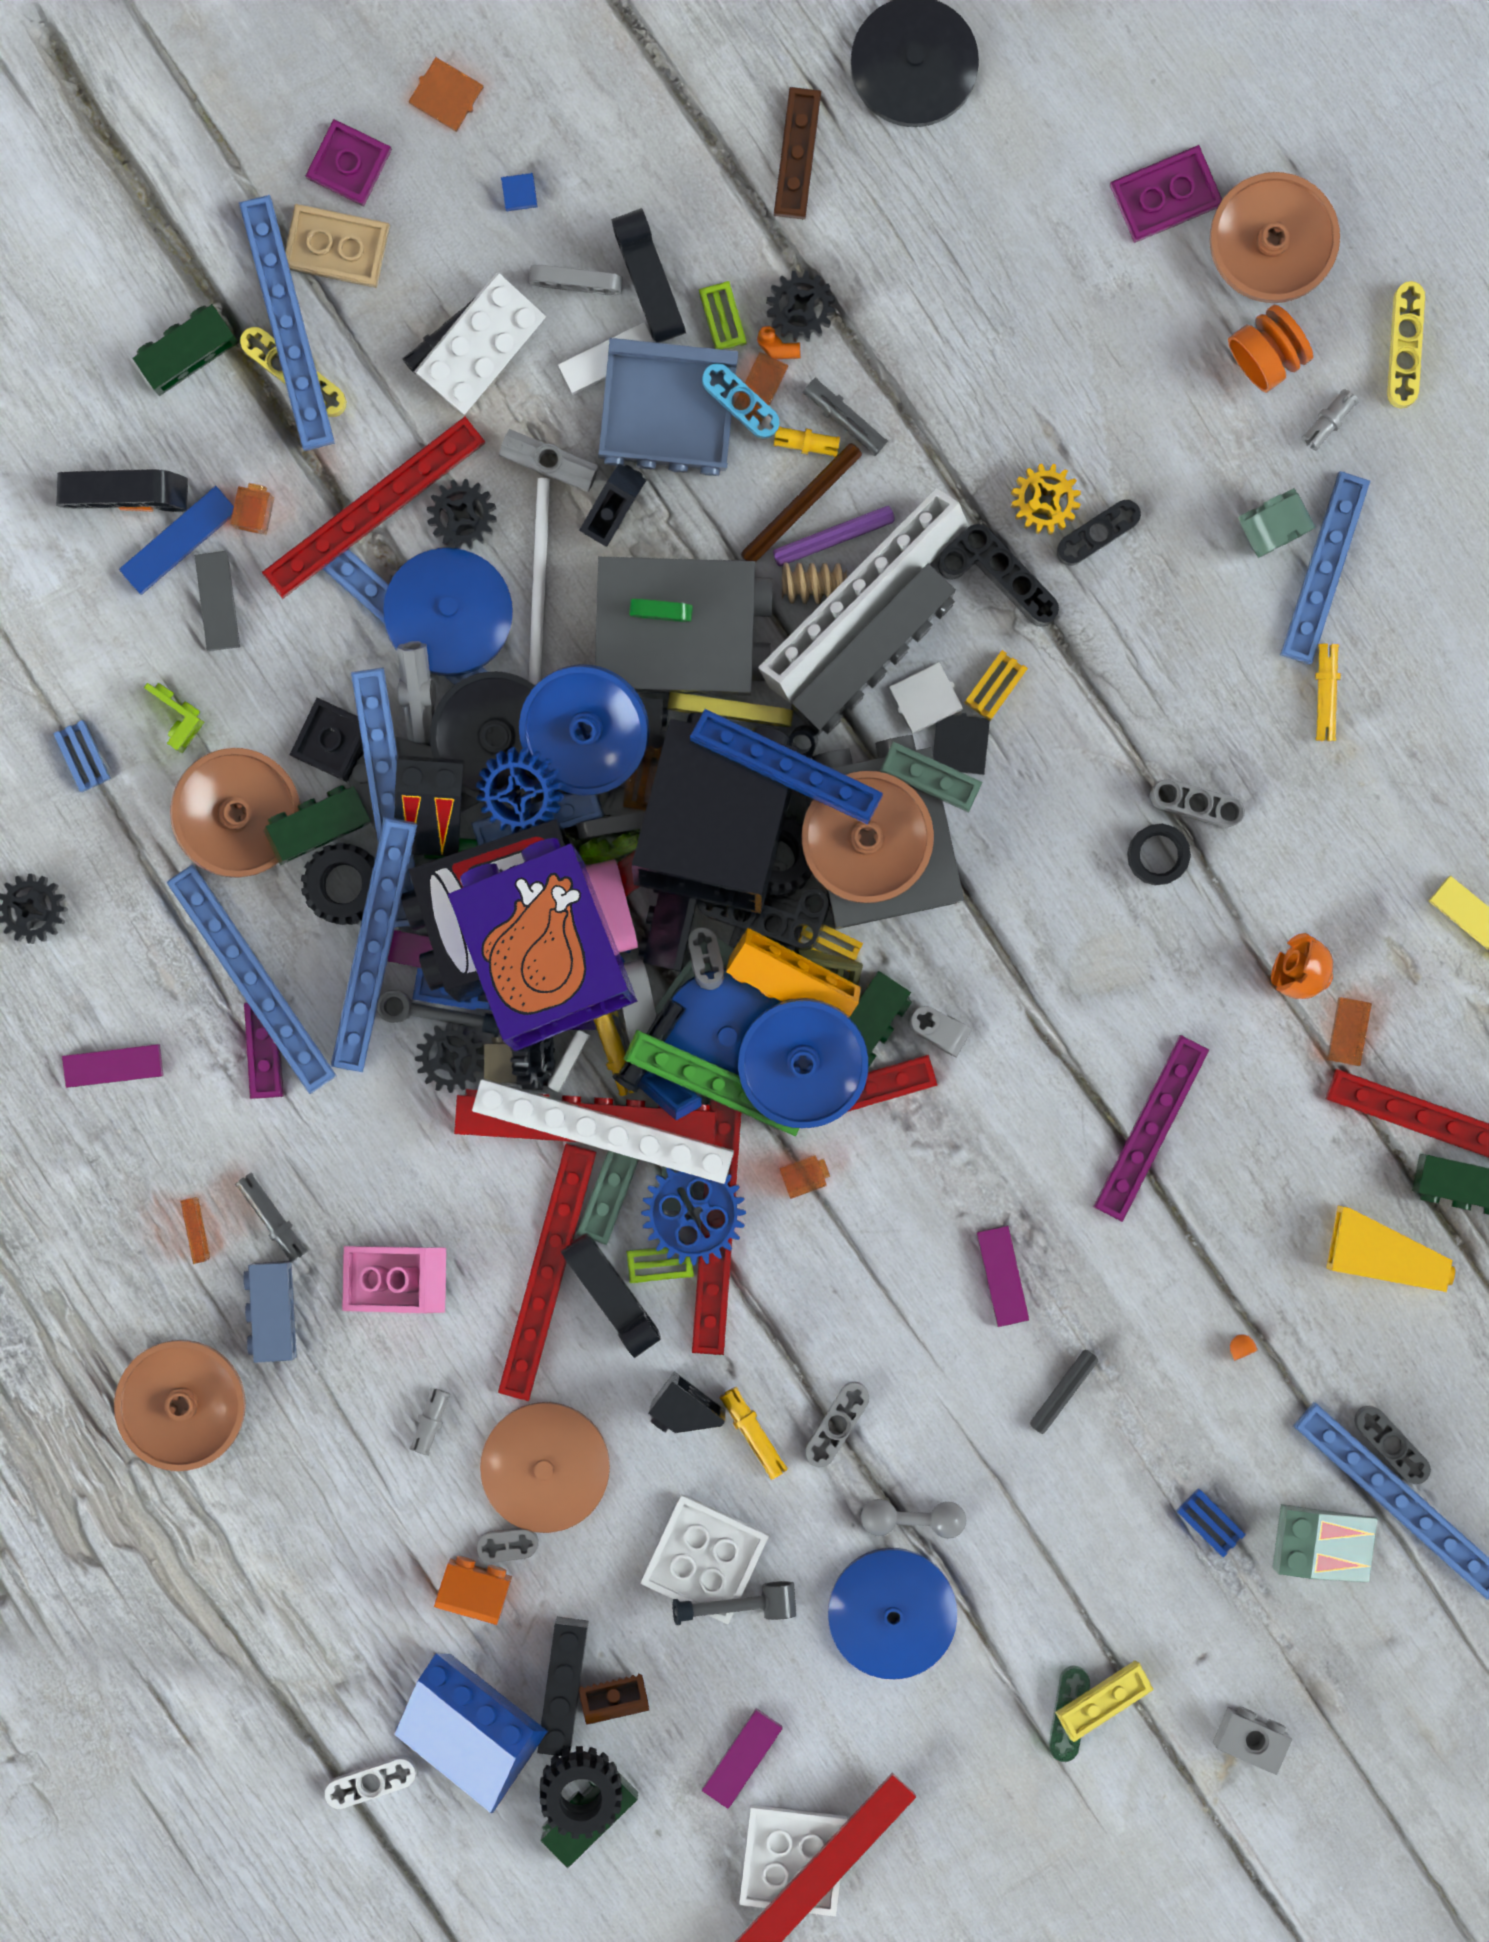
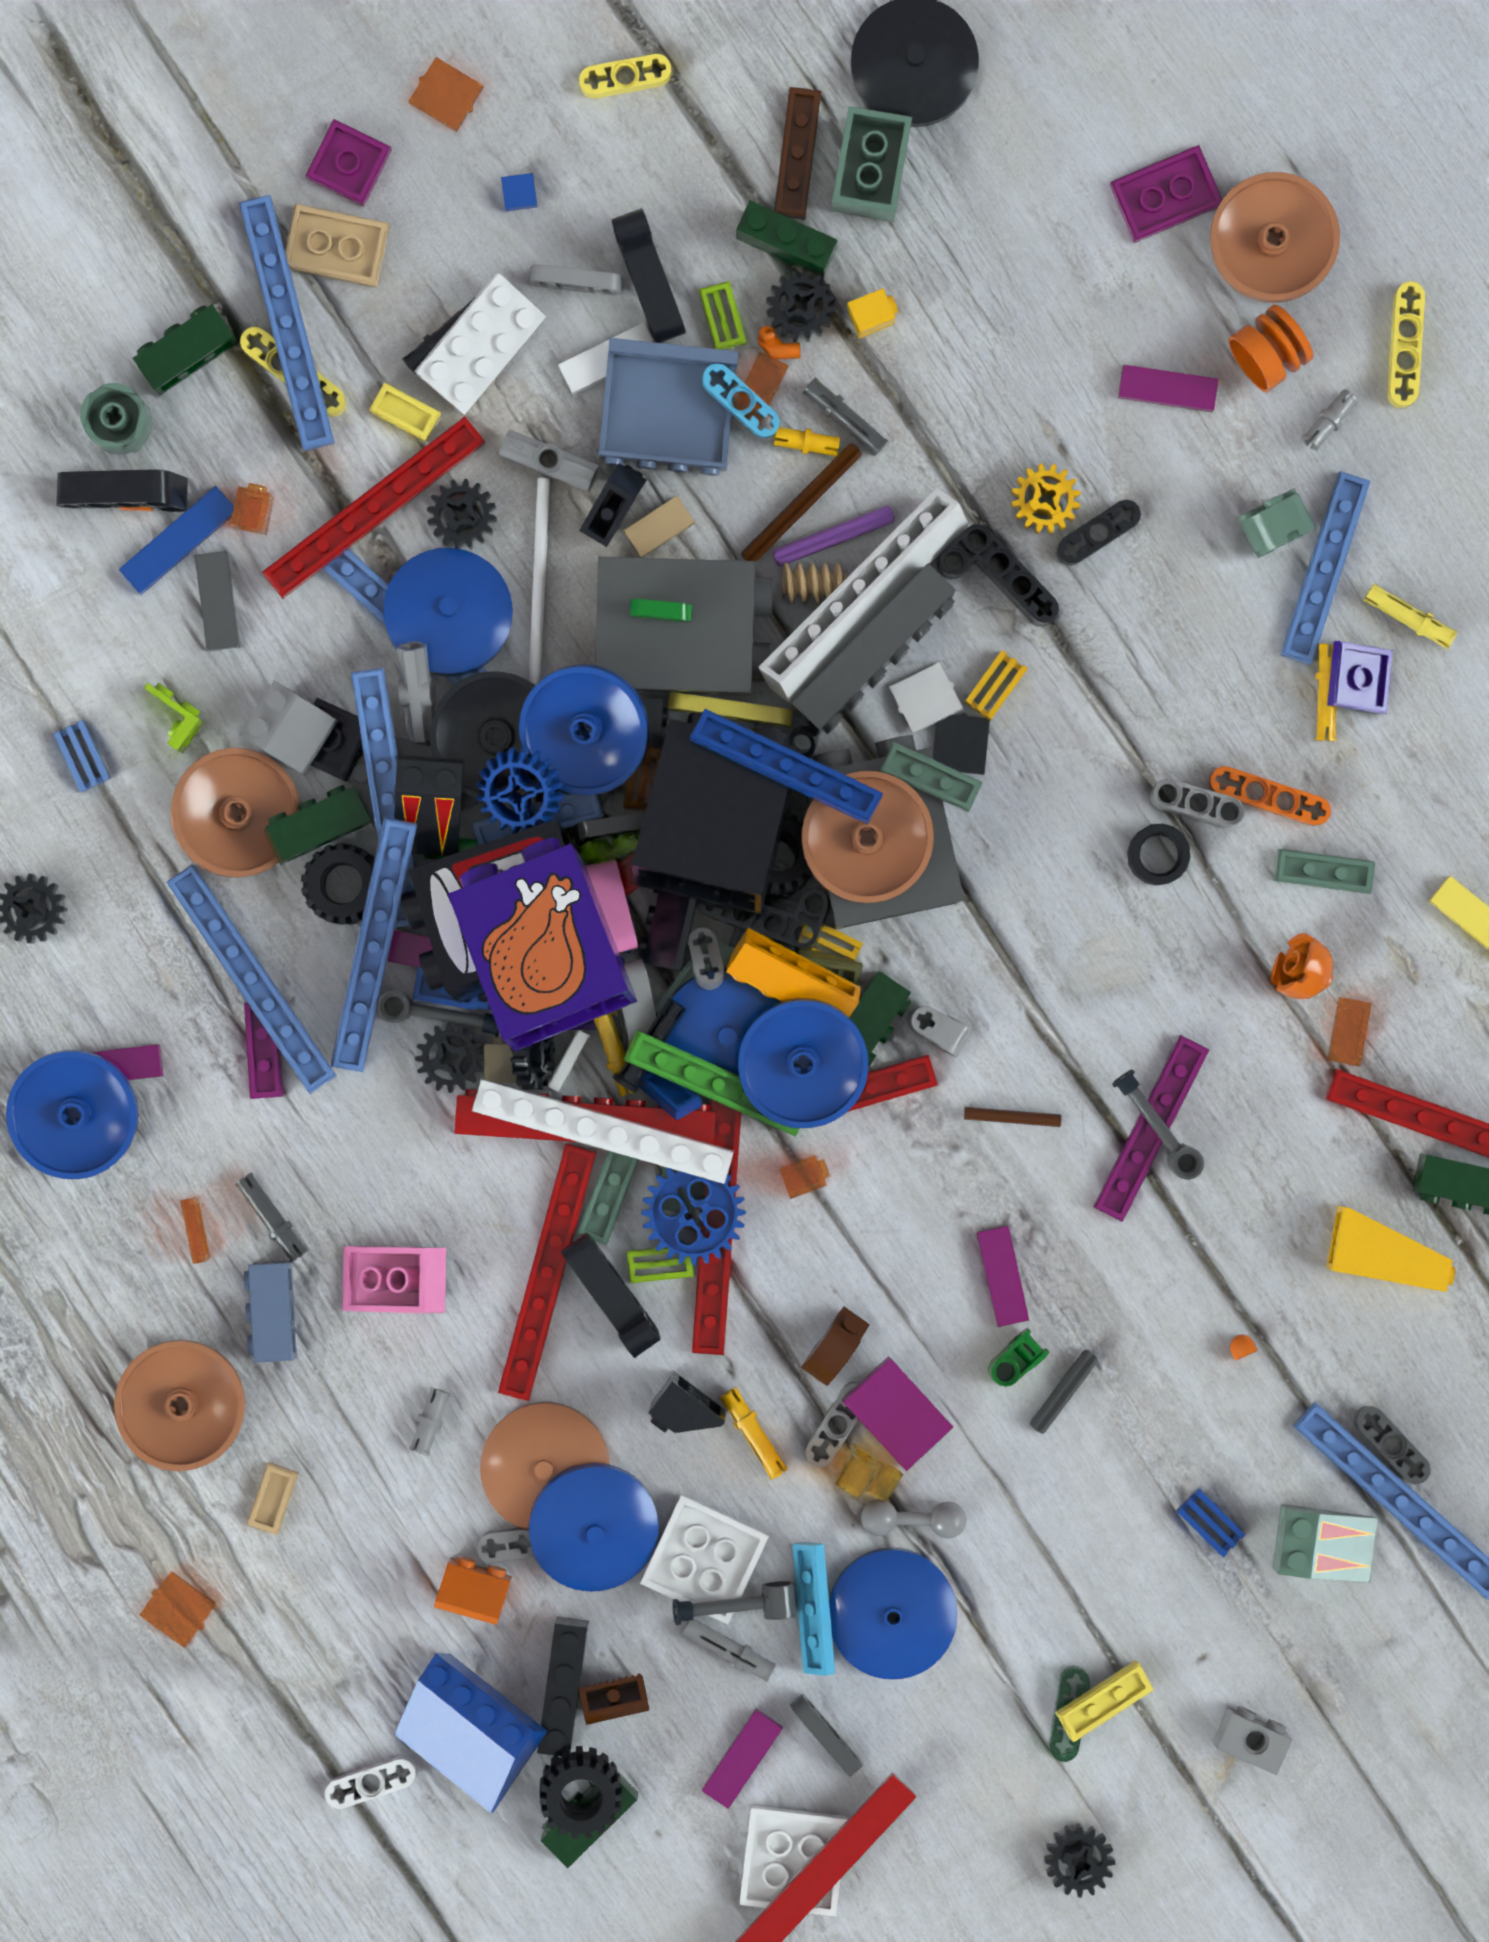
(72, 1114): none -> blue dish
(108, 403): none -> sand green brick
(178, 1609): none -> clear orange piece
(272, 1498): none -> tan tile
(288, 727): none -> light grey slope
(405, 412): none -> light yellow tile
(593, 1527): none -> blue dish
(618, 88): none -> light yellow beam
(659, 527): none -> tan tile
(729, 1649): none -> light grey pin
(786, 239): none -> dark green brick
(813, 1608): none -> medium azure plate
(826, 1735): none -> dark grey beam
(835, 1346): none -> reddish brown brick
(863, 1472): none -> clear yellow beam
(871, 164): none -> sand green brick
(872, 312): none -> yellow brick
(897, 1413): none -> magenta tile
(1014, 1117): none -> reddish brown bar
(1018, 1357): none -> green piece
(1084, 1847): none -> black gear
(1129, 1086): none -> dark grey piece
(1168, 388): none -> magenta tile
(1270, 792): none -> orange beam
(1324, 871): none -> sand green tile
(1360, 677): none -> tile
(1422, 623): none -> light yellow pin

